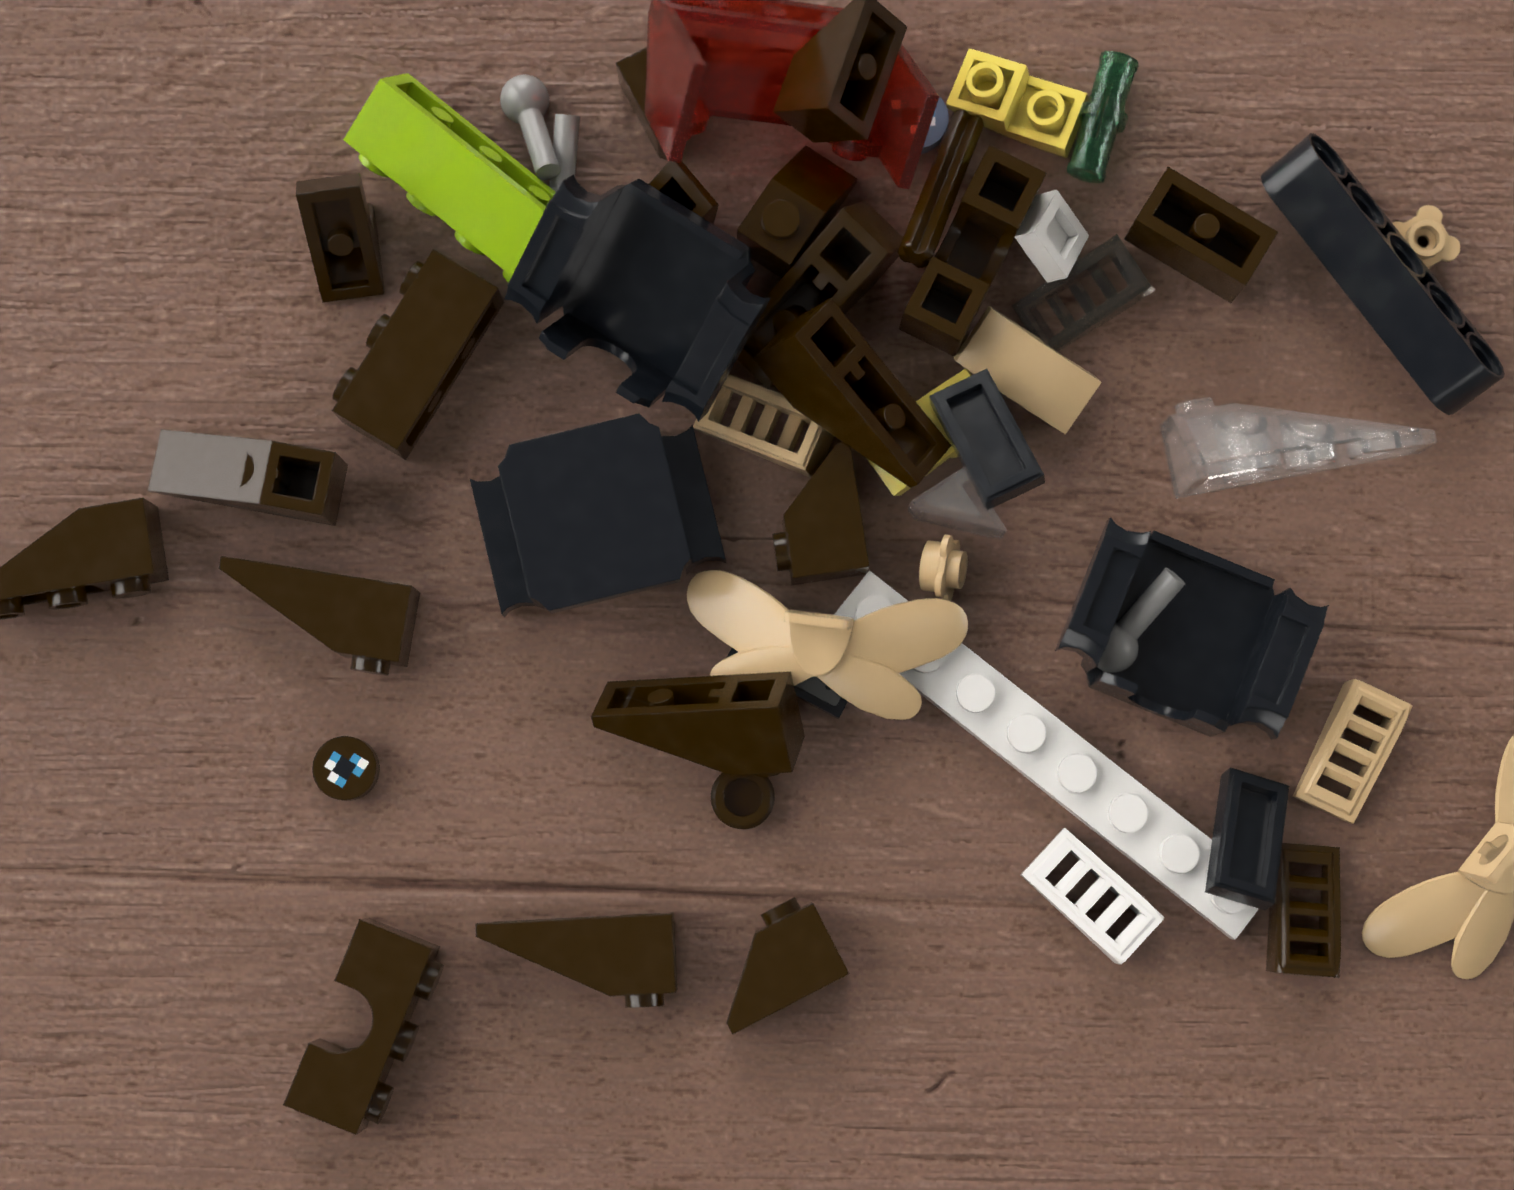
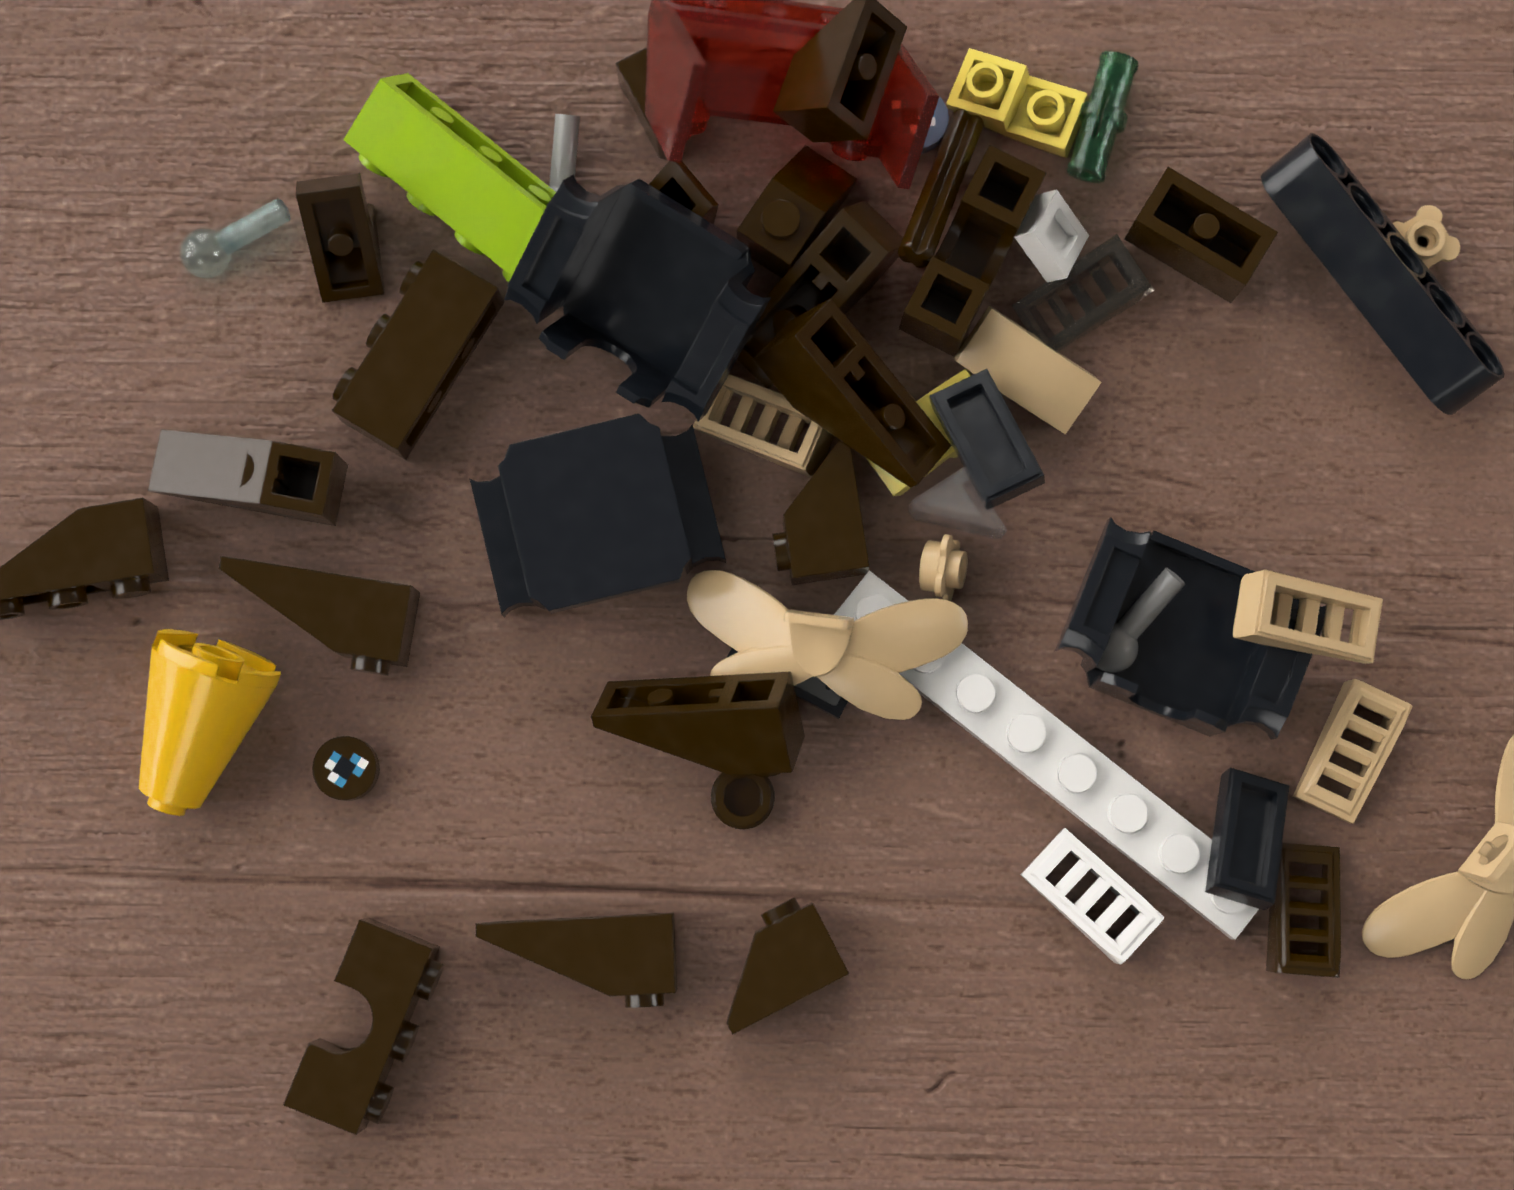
(197, 715): none -> yellow cone
(208, 252): none -> clear light blue bar
(525, 103): light grey bar -> none
(1250, 444): clear wedge -> none
(1265, 614): none -> tan slope

